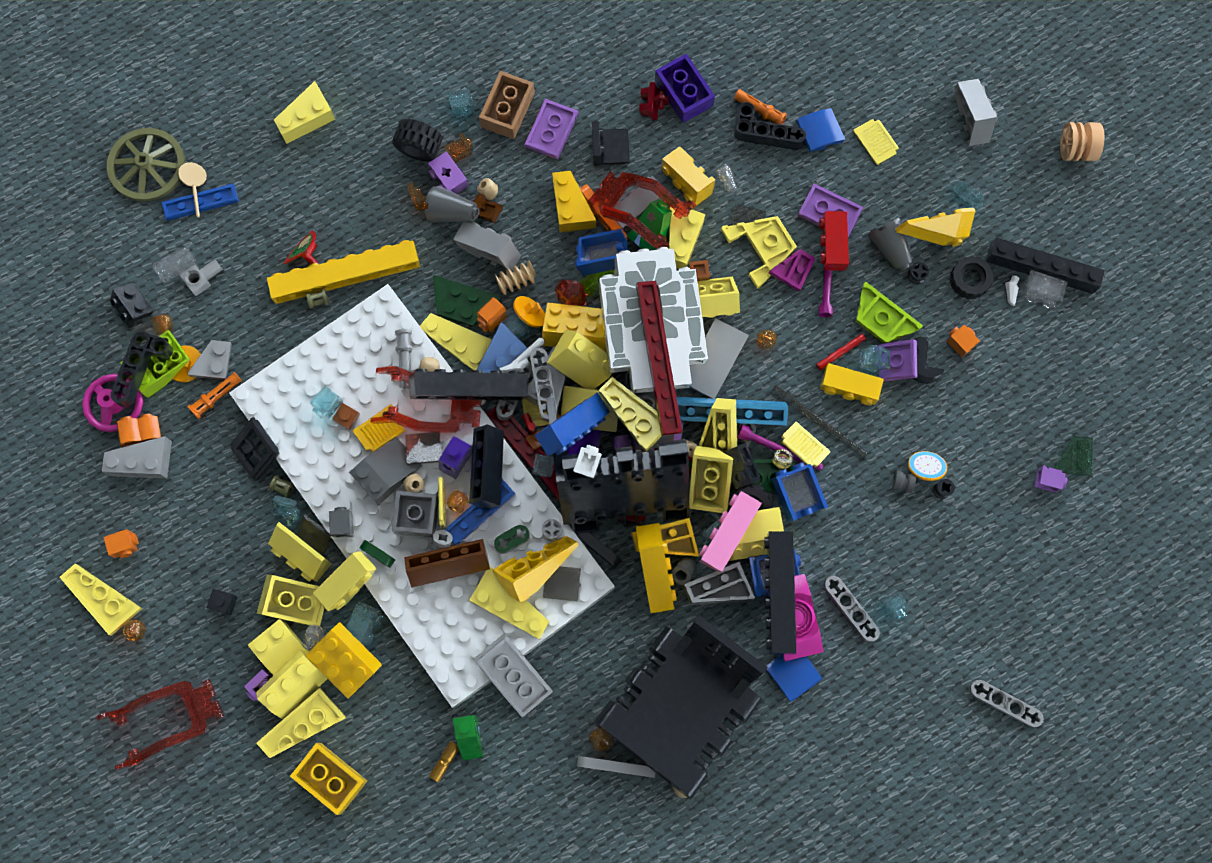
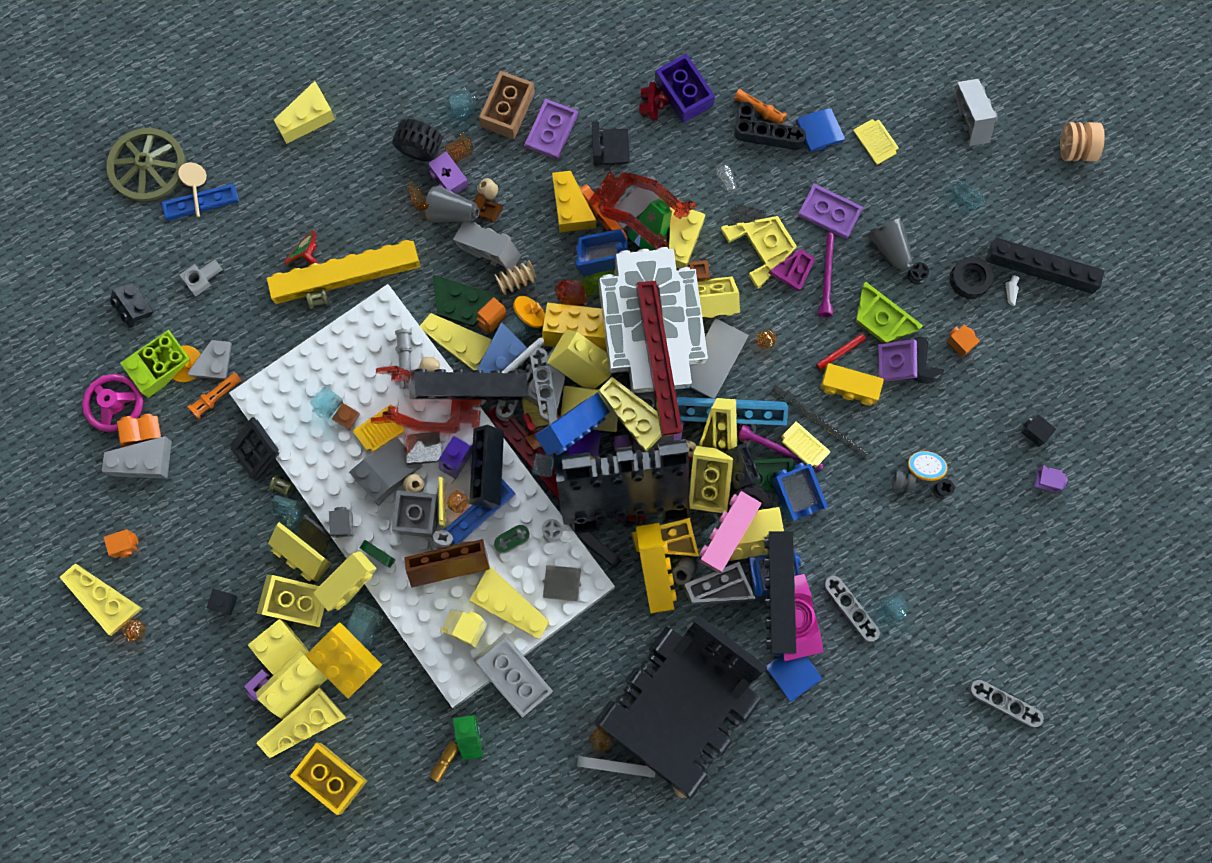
(137, 370): black beam -> none
(162, 323): clear orange piece -> none
(174, 263): clear brick -> none
(198, 707): clear red piece -> none
(312, 636): clear cone -> none
(464, 627): none -> light yellow wedge
(516, 366): white bar -> none
(527, 575): yellow wedge -> none
(587, 461): white bracket -> none
(687, 176): yellow wedge -> none
(782, 459): clear smoke tile -> none
(834, 240): red brick -> none
(874, 358): clear light blue brick -> none
(941, 228): yellow wedge -> none
(1038, 430): none -> black brick
(1043, 289): clear brick -> none
(1077, 457): clear green wing -> none

